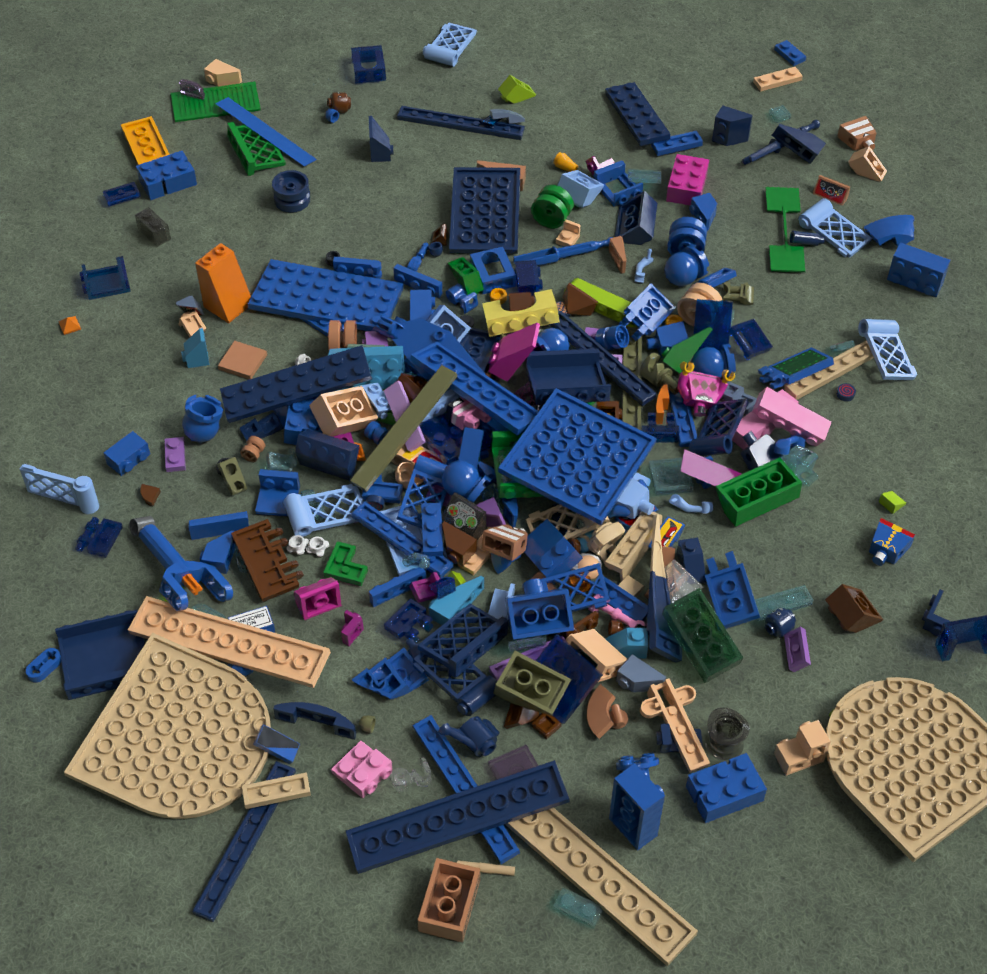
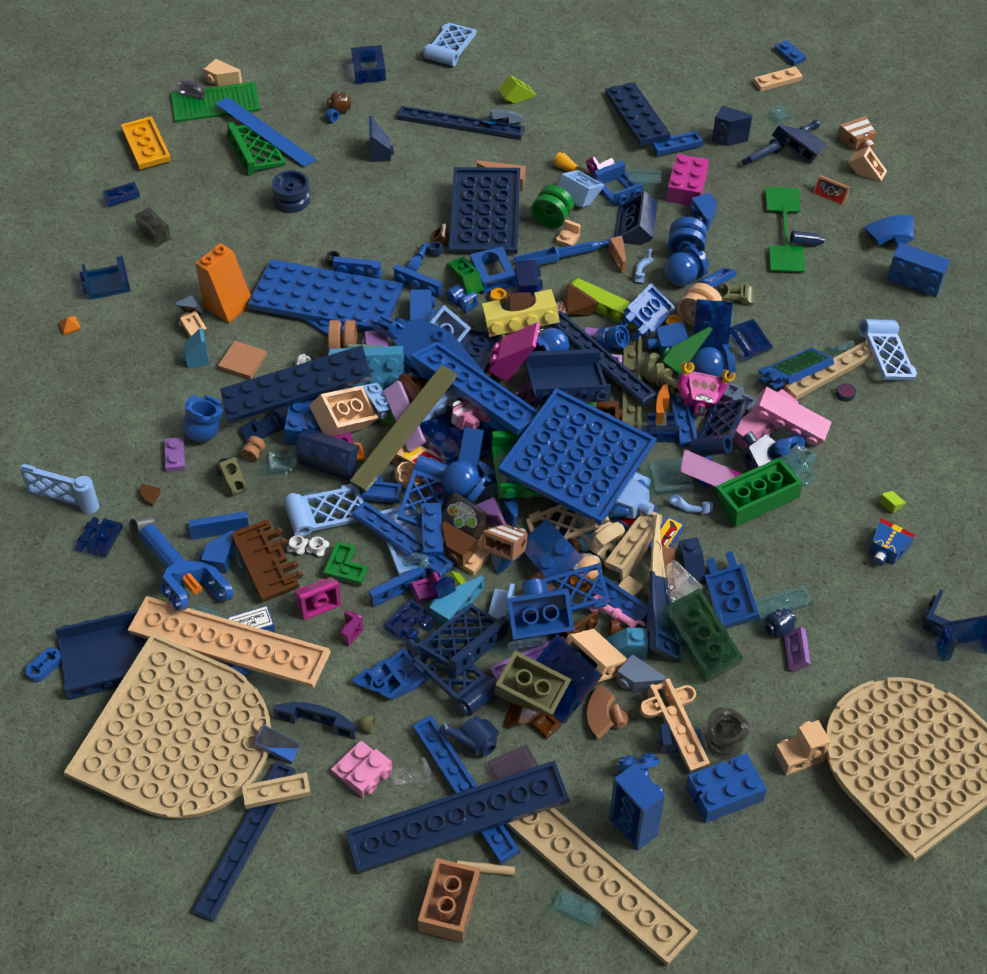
(127, 453): blue brick -> none
(172, 169): blue piece -> none
(274, 489): blue bracket -> none
(375, 432): blue wheel -> none
(375, 501): dark blue tile -> none
(820, 215): light blue piece -> none
(852, 608): reddish brown slope -> none

